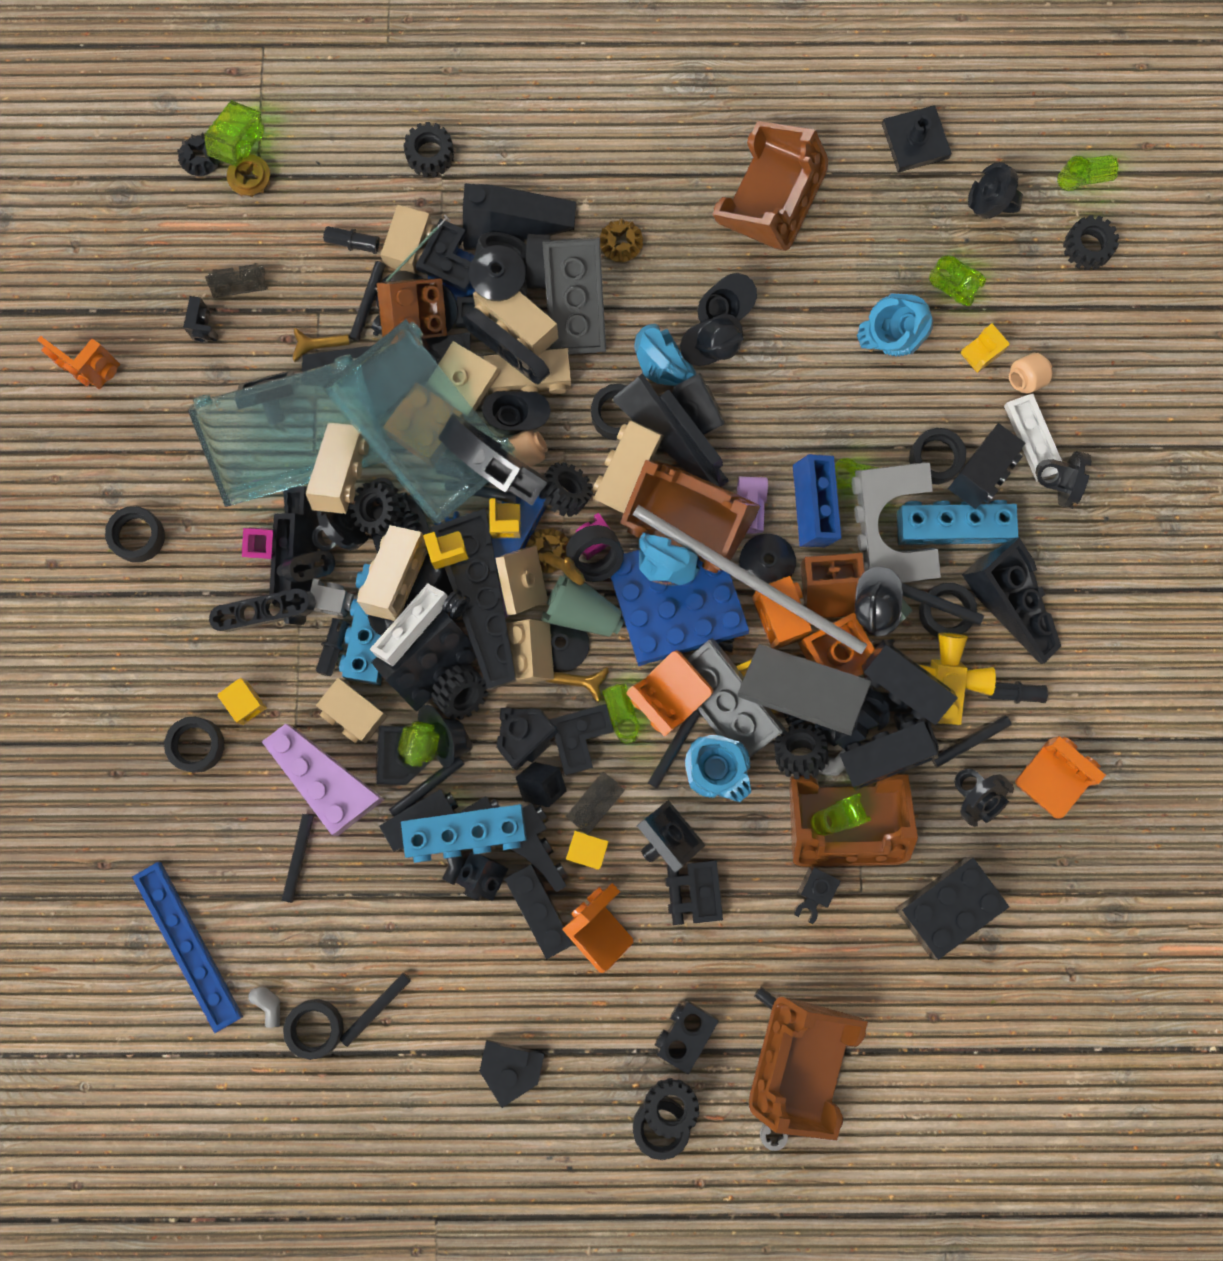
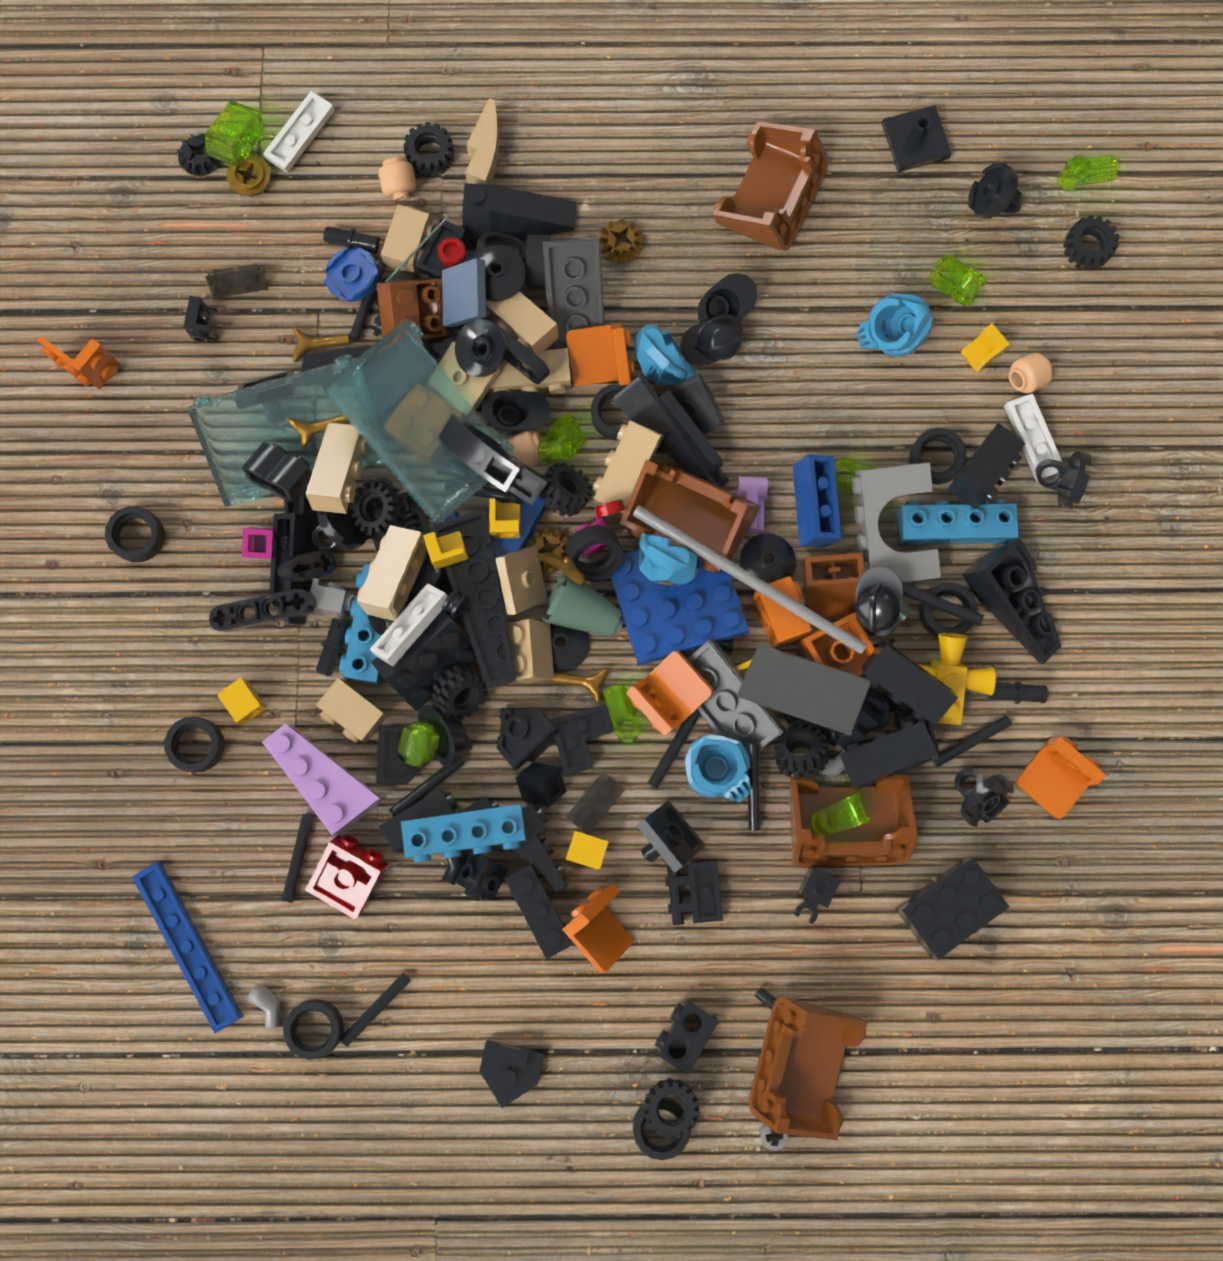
(278, 471): none -> black brick
(299, 131): none -> white plate
(308, 430): none -> pearl gold piece
(347, 875): none -> plate
(352, 274): none -> blue tile
(397, 178): none -> light nougat head
(452, 252): none -> red tile
(464, 293): none -> sand blue tile
(470, 347): none -> black dish
(484, 147): none -> tan slope
(561, 440): none -> clear neon green piece
(600, 355): none -> orange bracket
(609, 508): none -> red tile
(753, 797): none -> black bar

